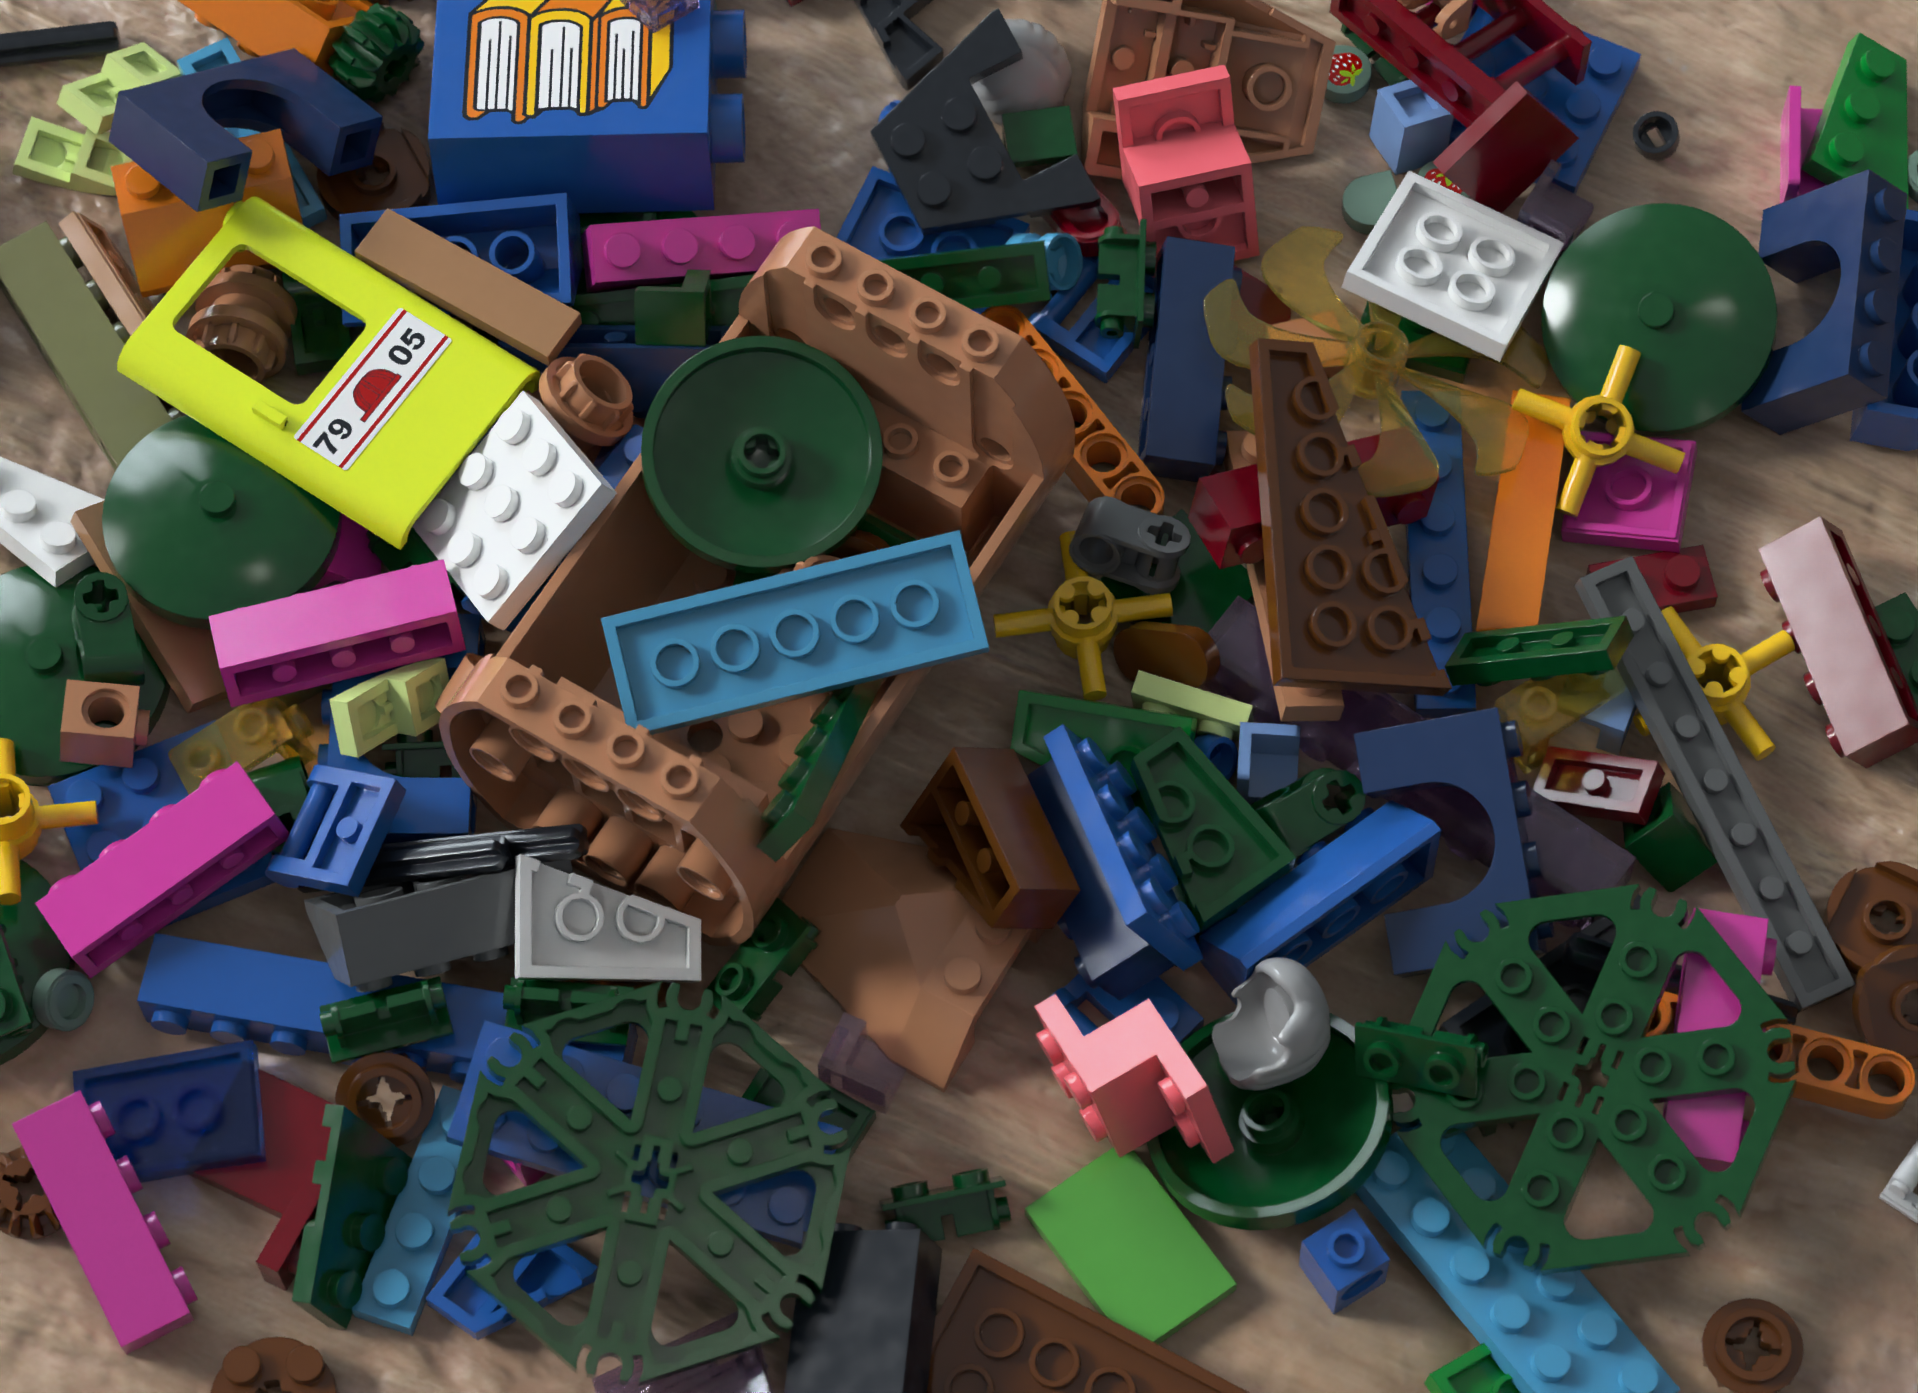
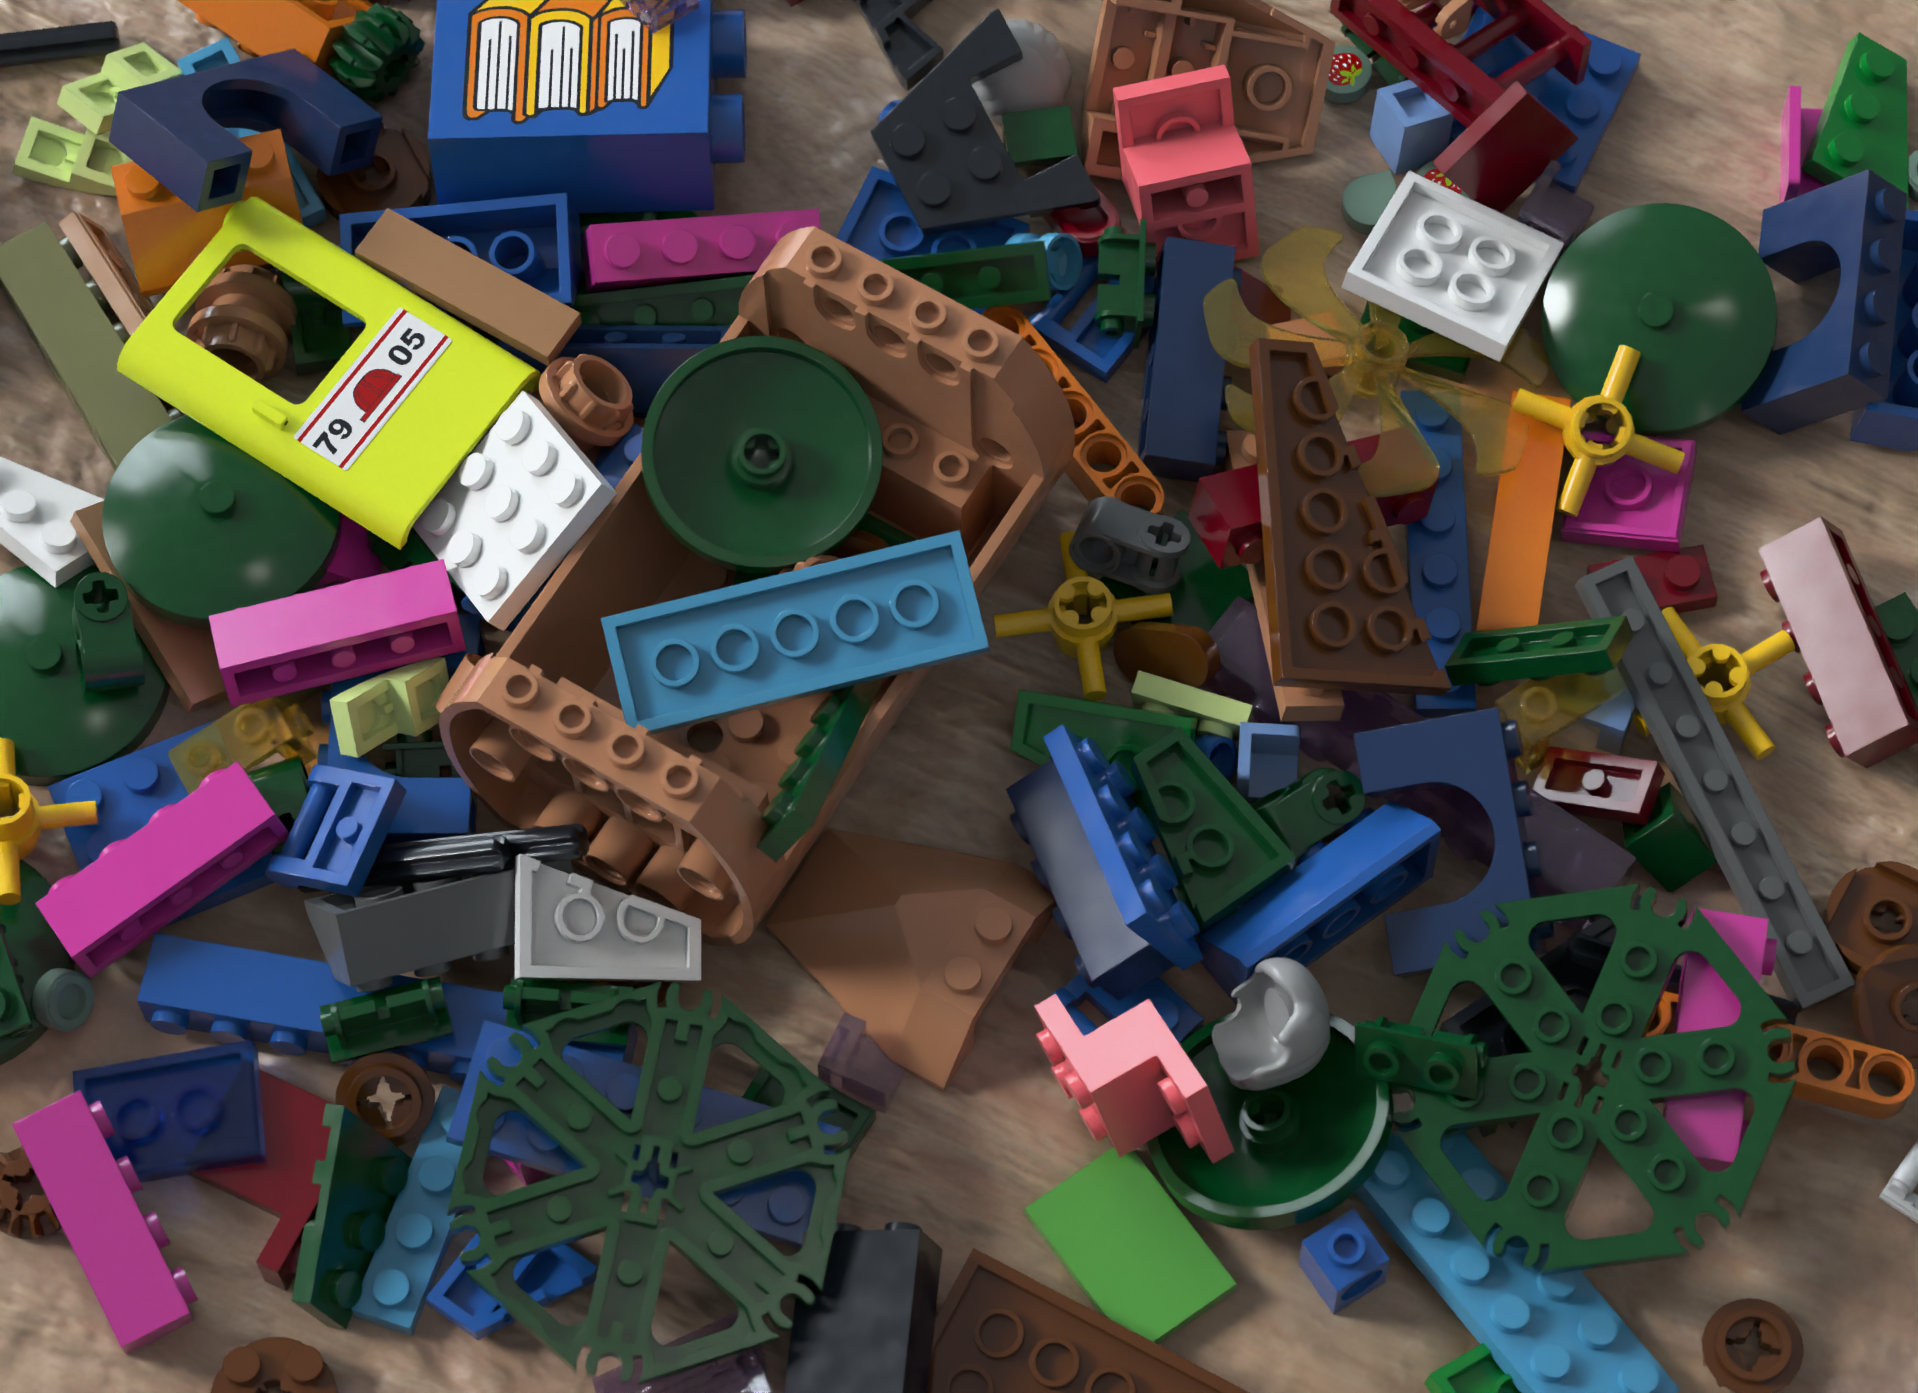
(95, 702): nougat brick -> none
(675, 313): dark green panel -> none
(776, 944): dark green hinge -> none
(968, 1200): dark green hinge -> none
(994, 839): reddish brown wedge -> none
(1667, 131): black hinge -> none

